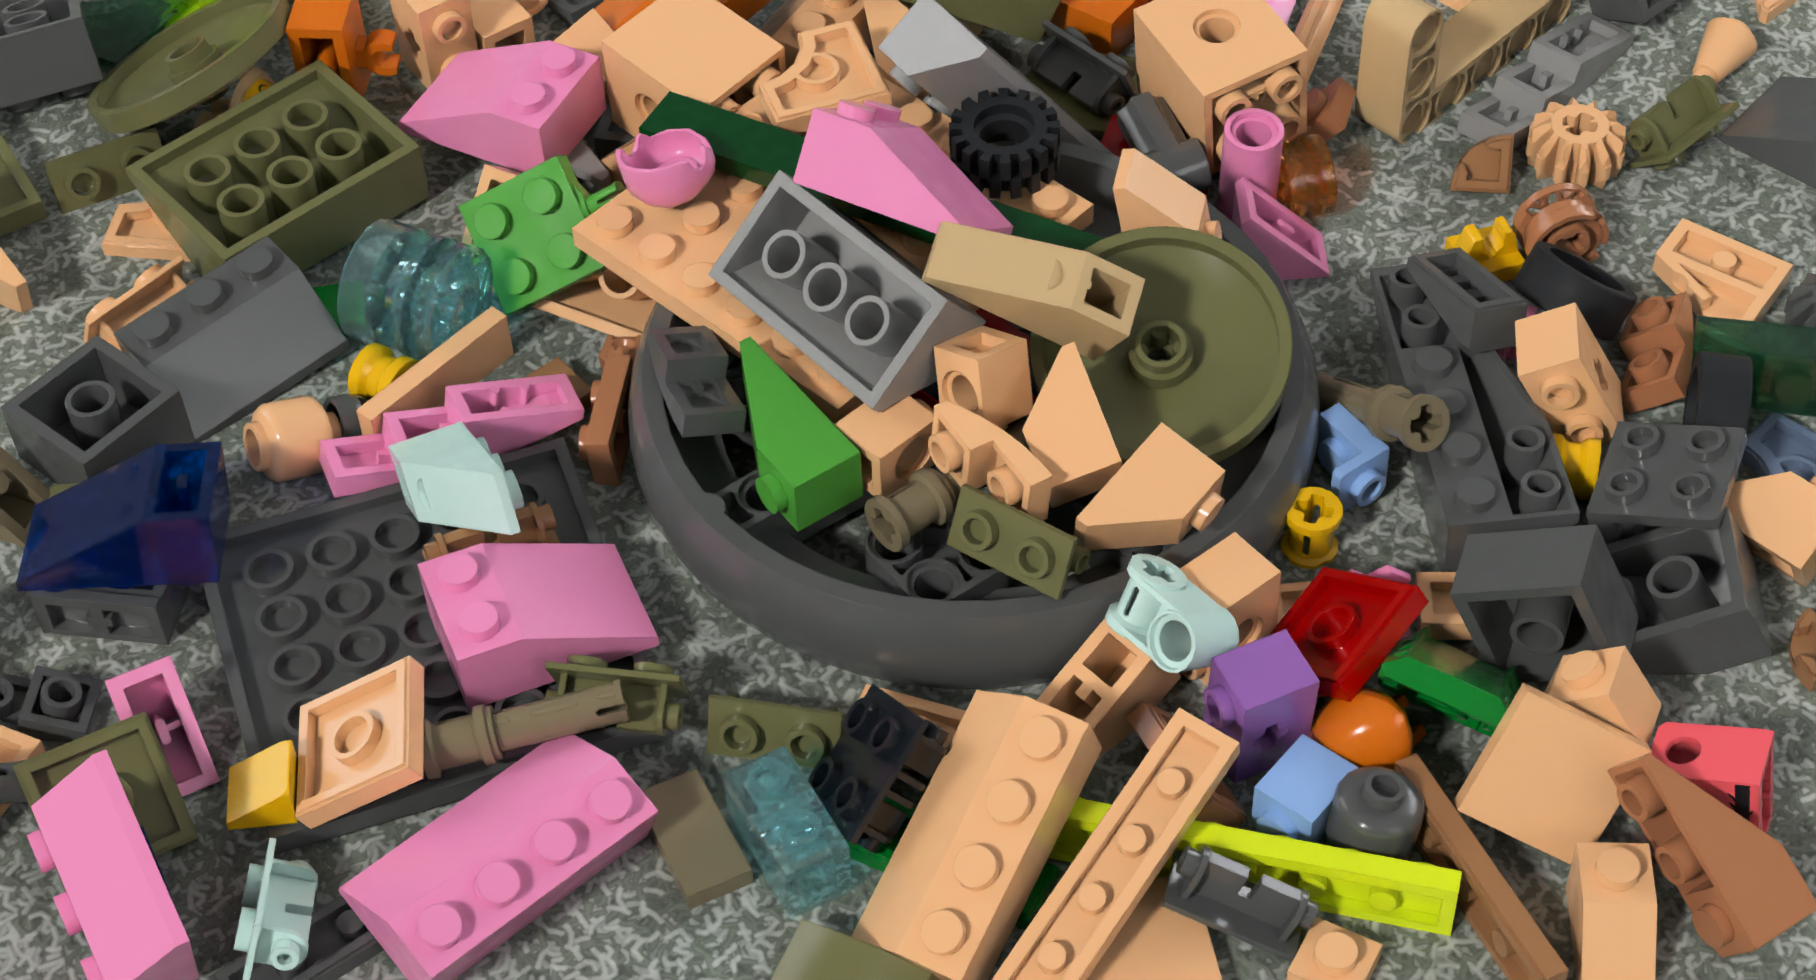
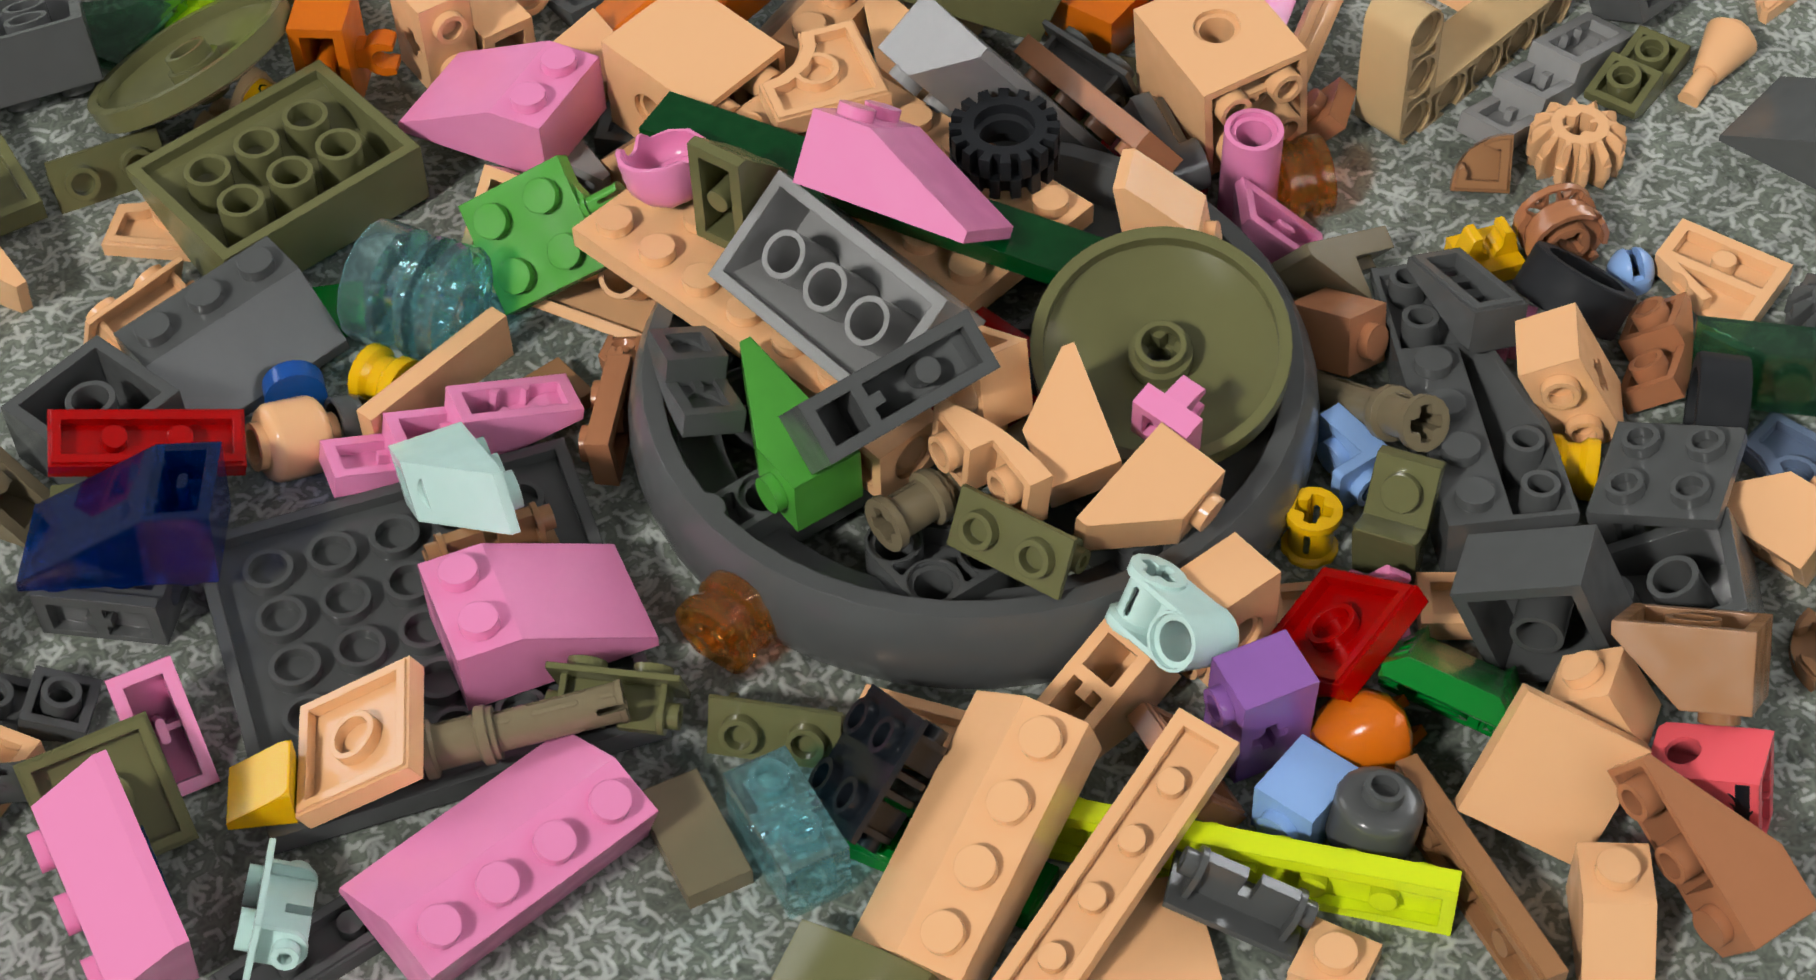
(96, 439): none -> red tile
(292, 380): none -> blue tile
(725, 186): none -> olive slope
(726, 621): none -> clear orange wheel
(889, 391): none -> dark grey slope
(1037, 286): tan slope -> none
(1081, 97): none -> nougat plate
(1176, 408): none -> bright pink tile
(1334, 263): none -> dark tan slope
(1344, 330): none -> nougat brick
(1397, 512): none -> olive slope
(1621, 266): none -> light blue hinge
(1639, 73): none -> olive slope
(1665, 137): olive hinge -> none
(1701, 657): none -> medium nougat slope

